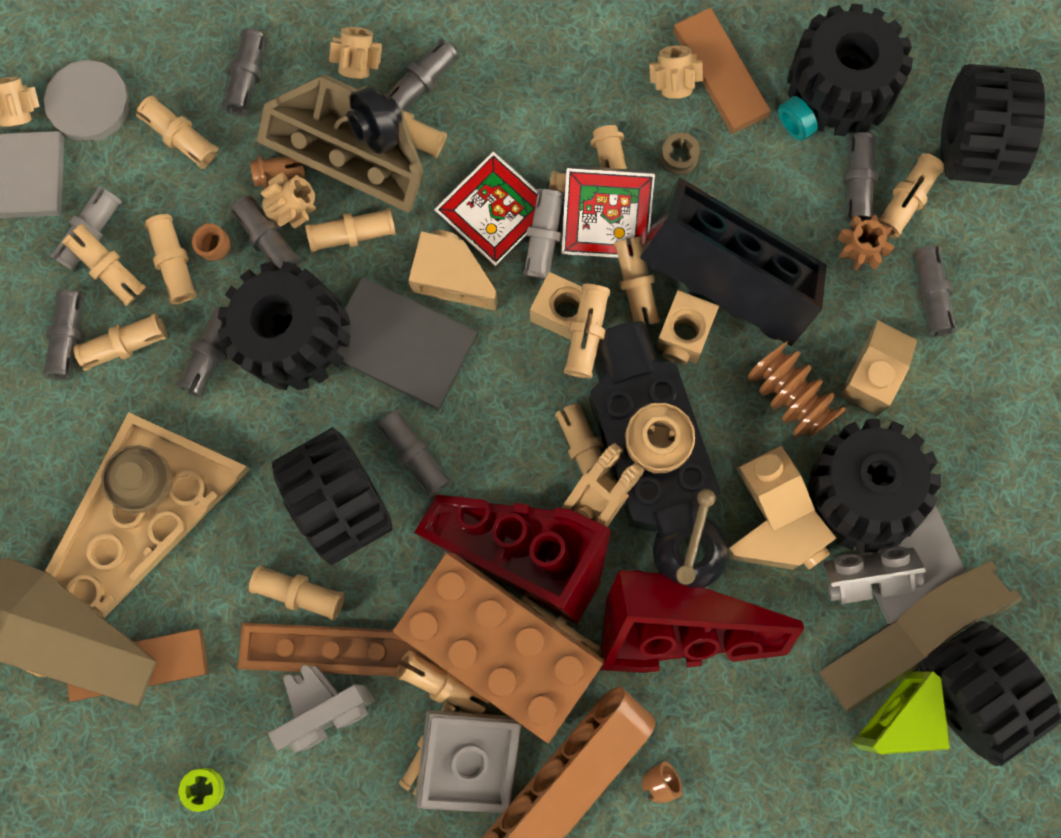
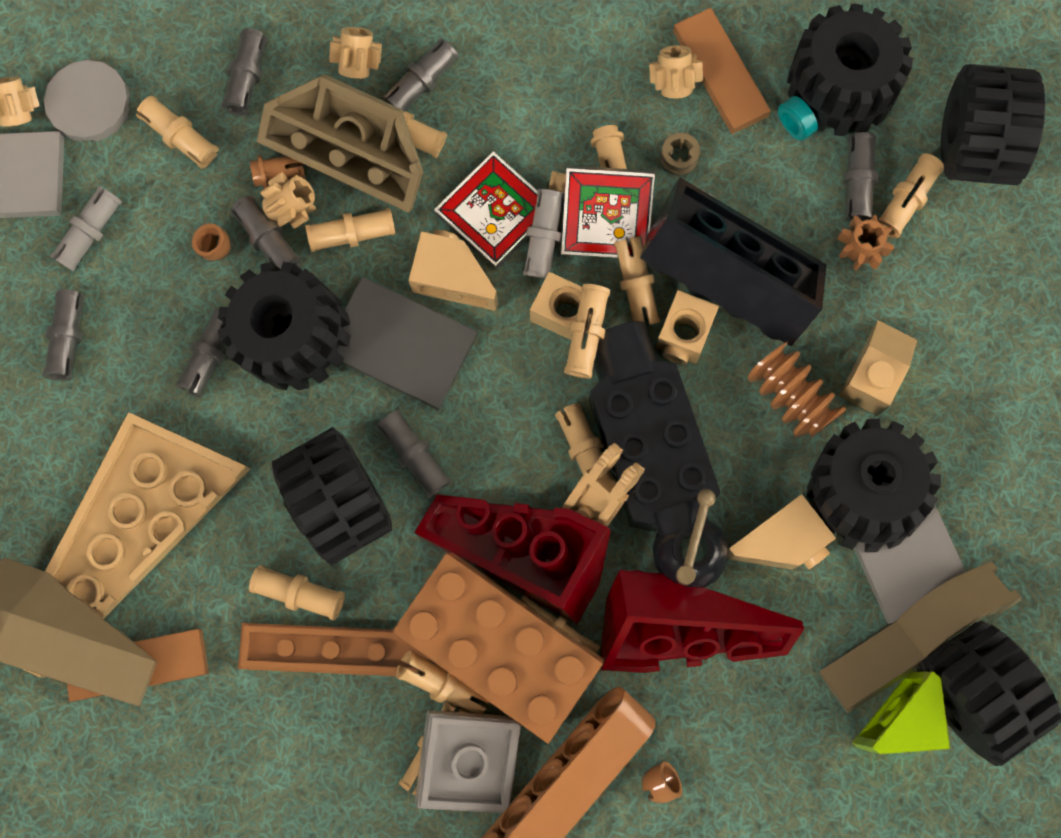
(104, 264): tan pin -> none
(120, 342): tan pin -> none
(136, 479): dark tan plate -> none
(170, 258): tan pin -> none
(209, 801): lime bush -> none
(316, 708): light grey plate -> none
(374, 119): black plate -> none
(660, 437): tan plate -> none
(776, 487): tan slope -> none
(895, 569): light grey hinge -> none
(934, 291): flat silver pin -> none

